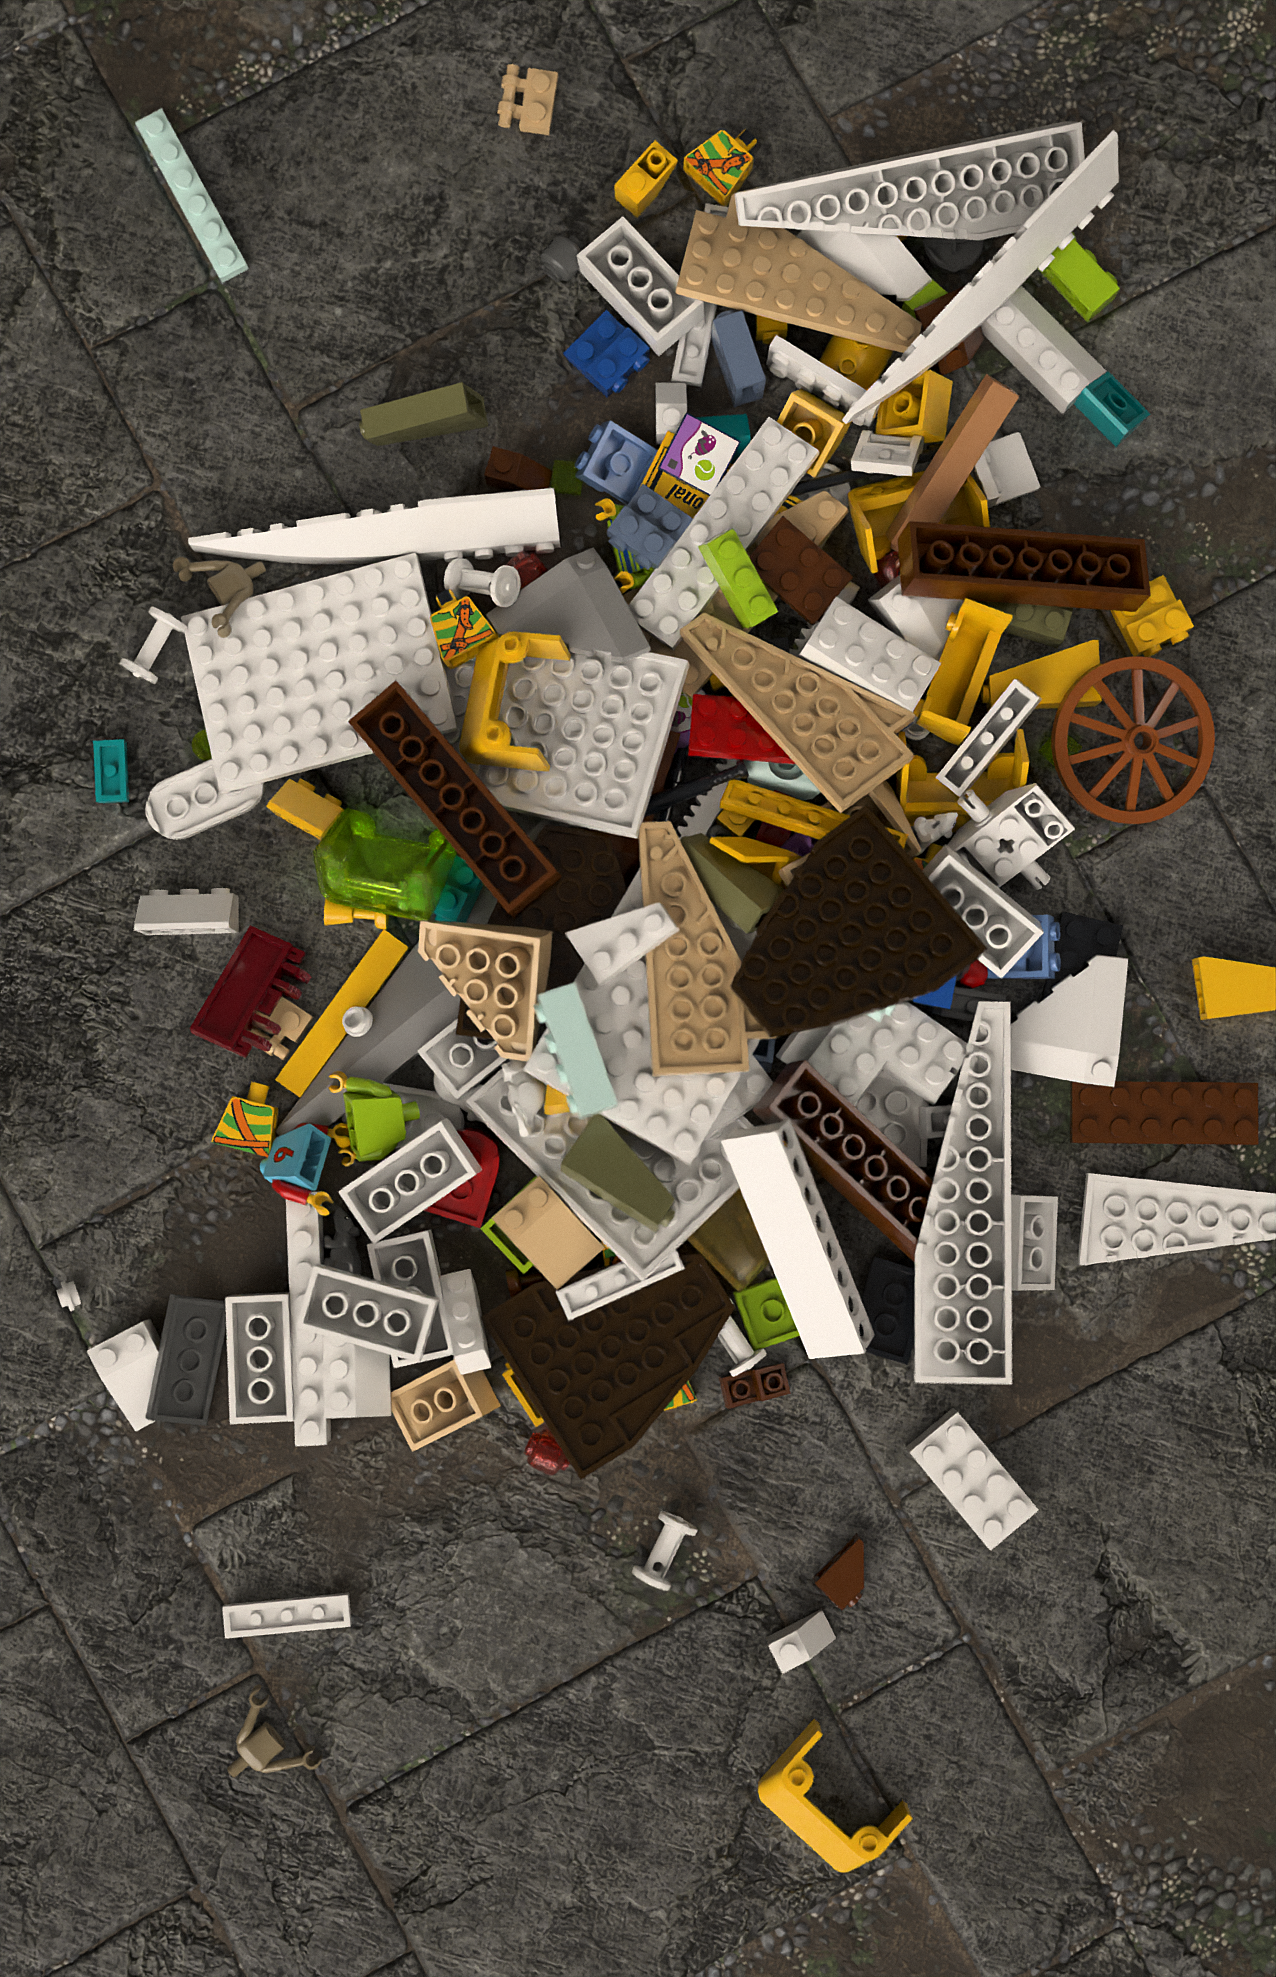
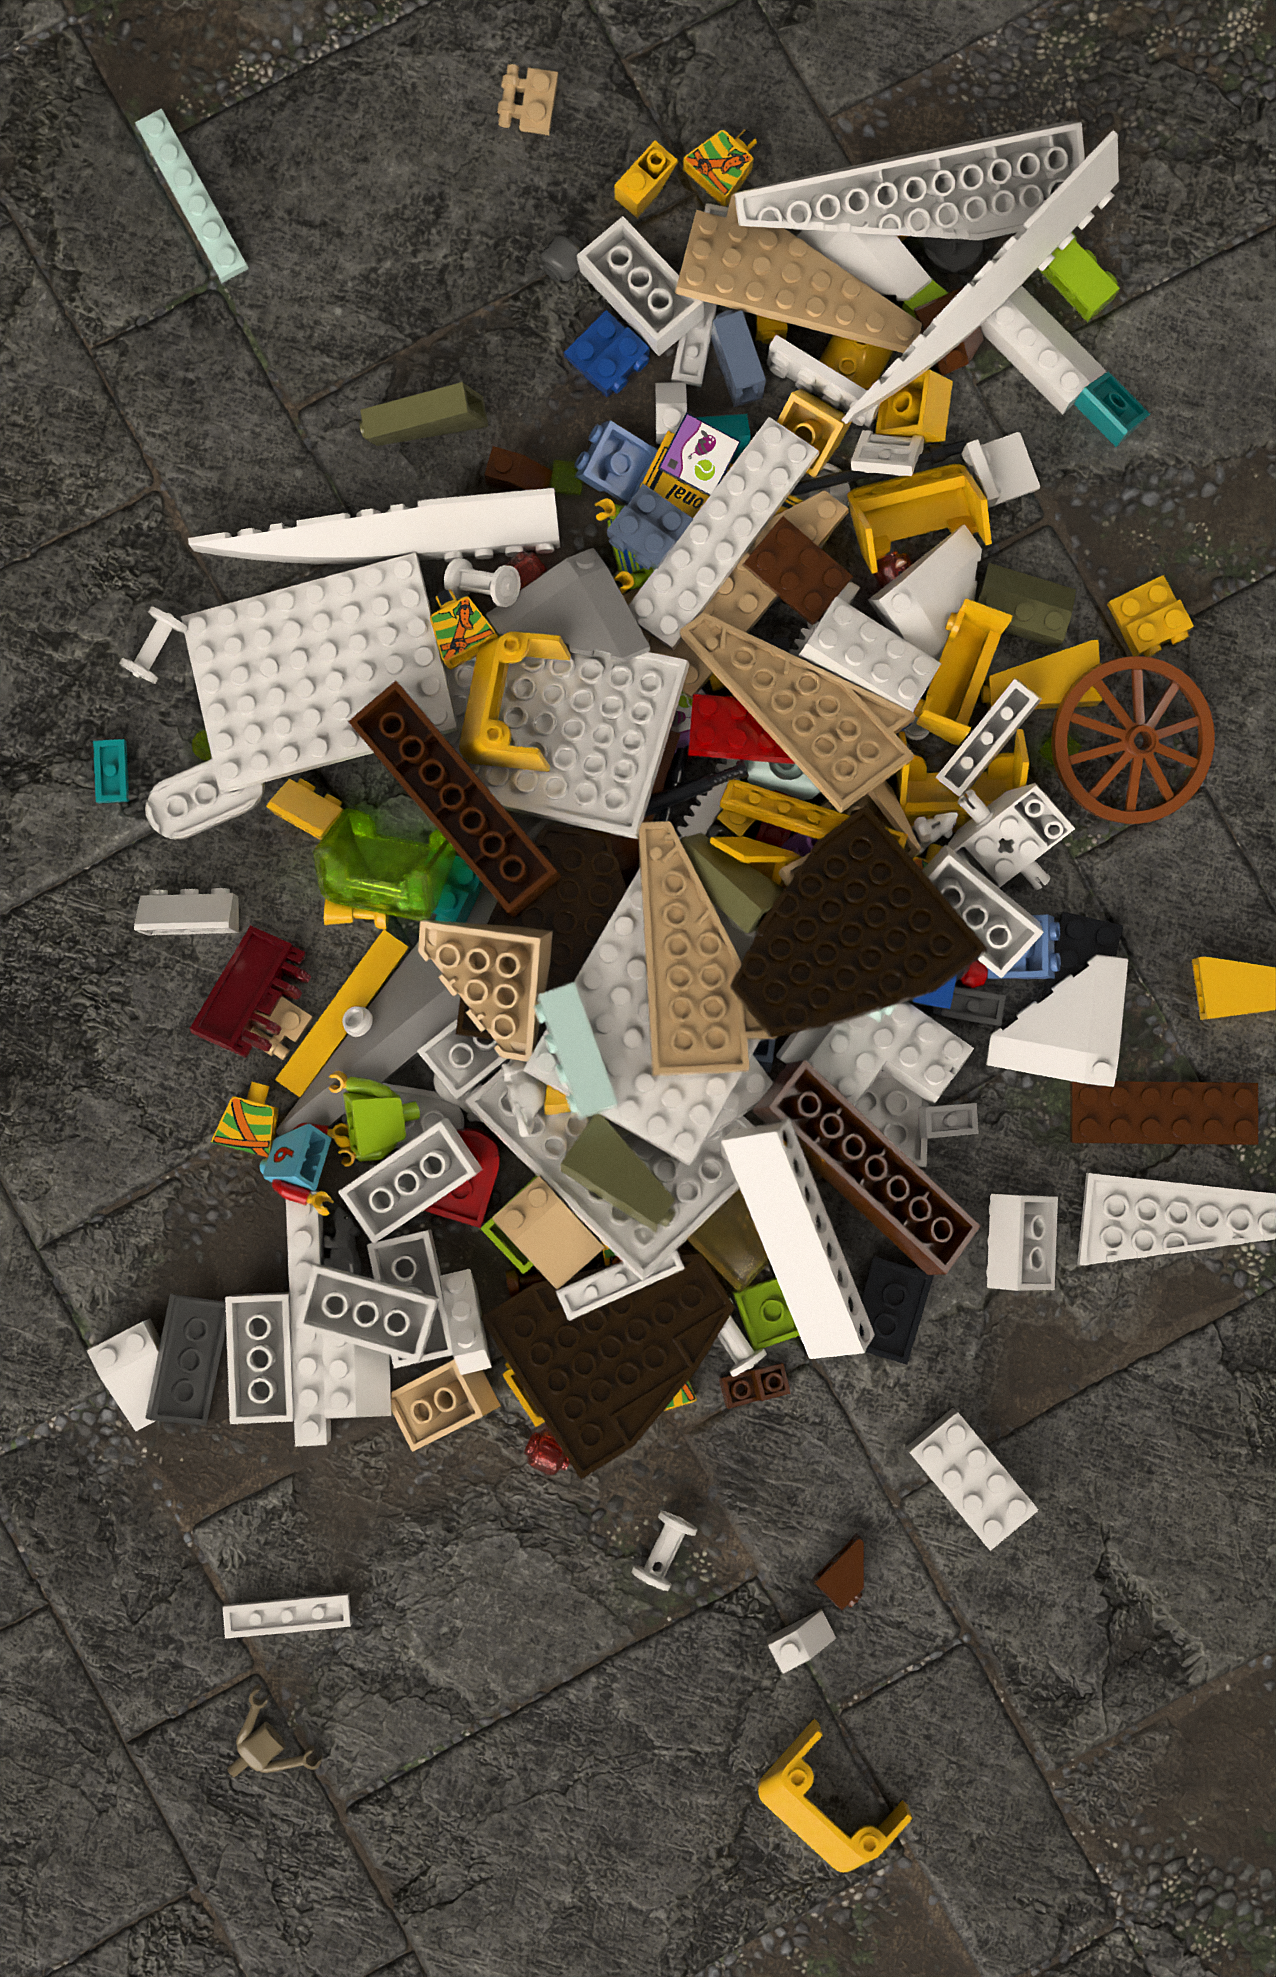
(68, 1295): white plate -> none
(229, 586): dark tan piece -> none
(621, 940): white wing -> none
(738, 578): lime brick -> none
(956, 456): medium nougat brick -> none
(966, 1227): white wedge -> none
(1023, 566): reddish brown brick -> none

